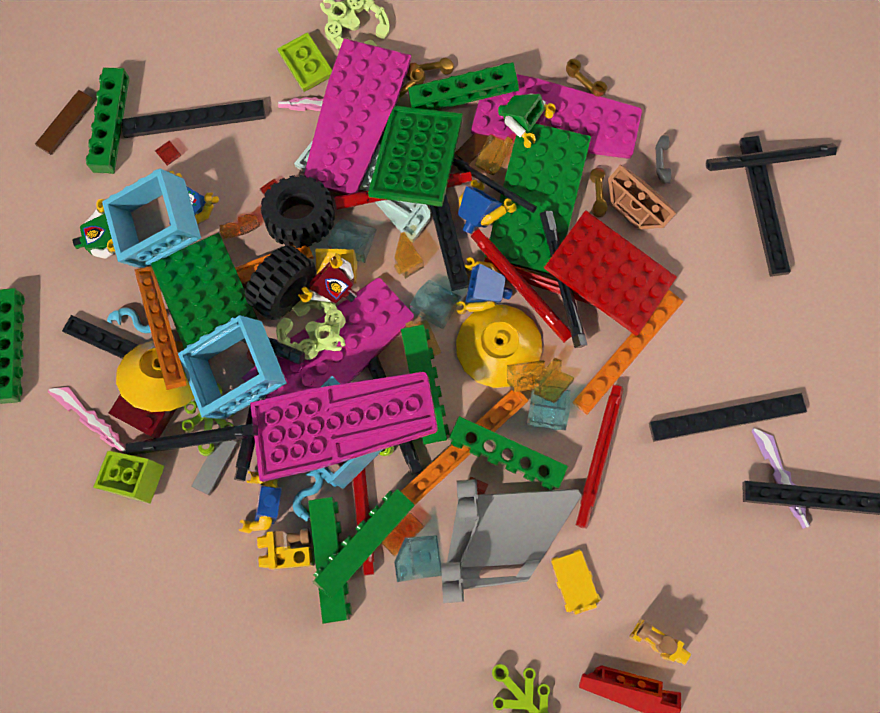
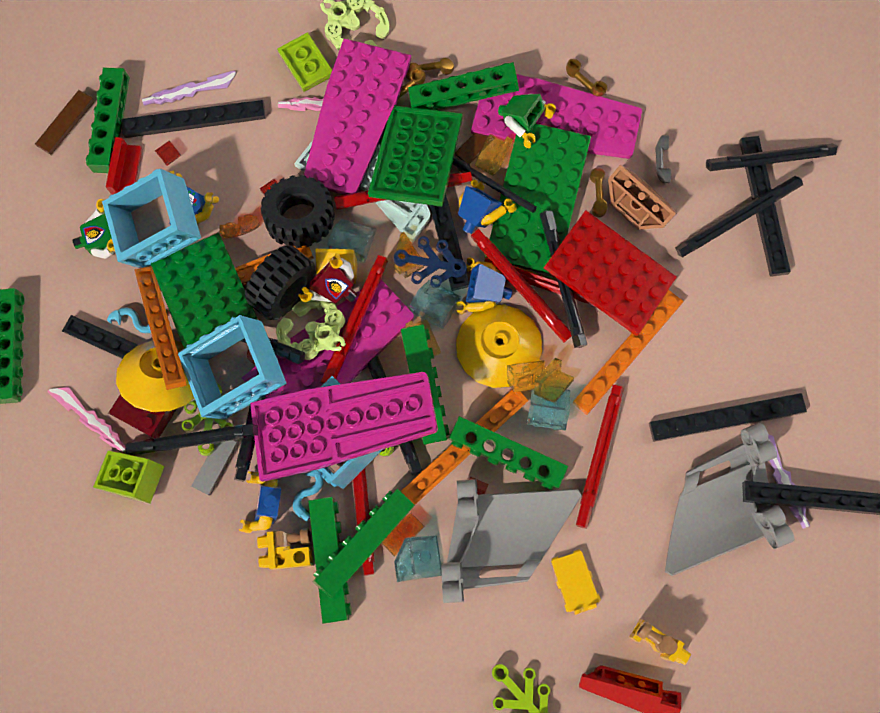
(123, 166): none -> red panel
(189, 89): none -> lavender sword
(356, 317): none -> red piece
(433, 263): none -> dark blue plant
(713, 515): none -> light grey panel
(739, 216): none -> black piece

